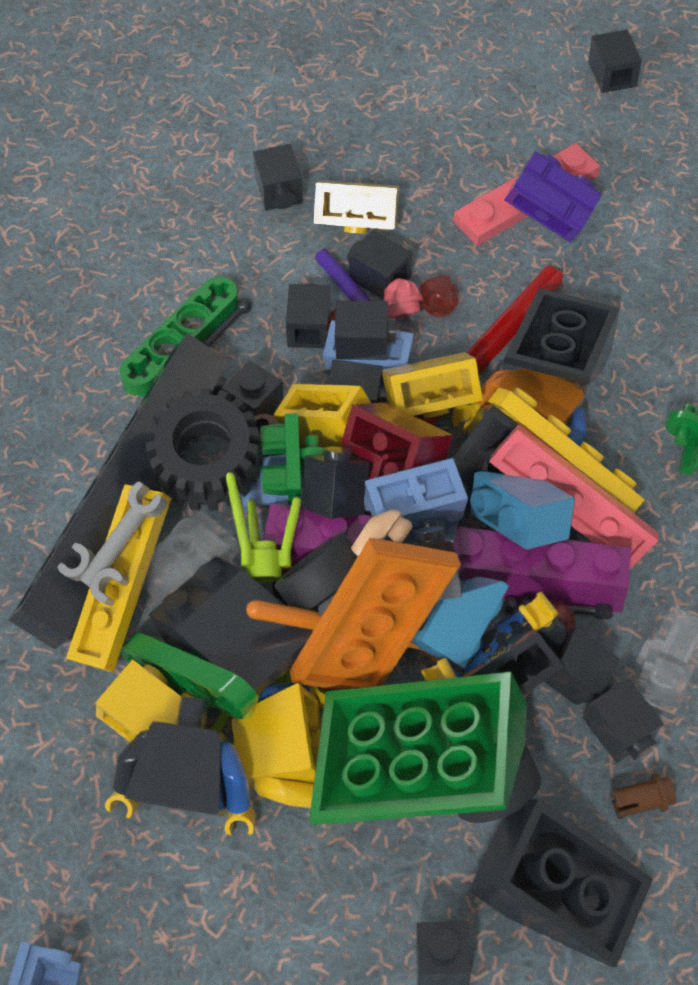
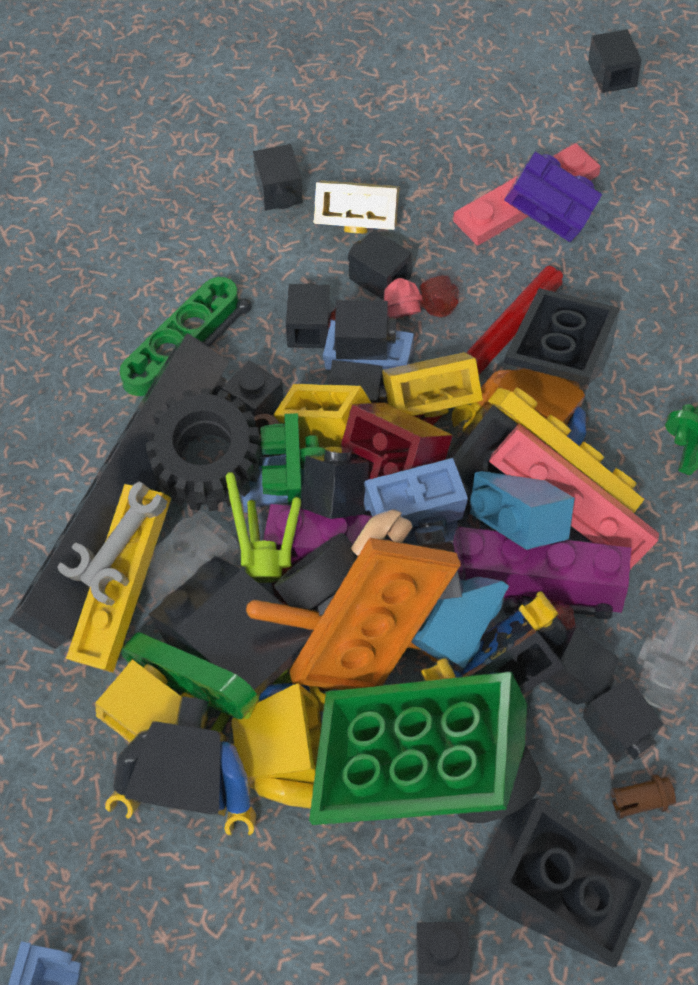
(340, 276): dark purple bar -> none

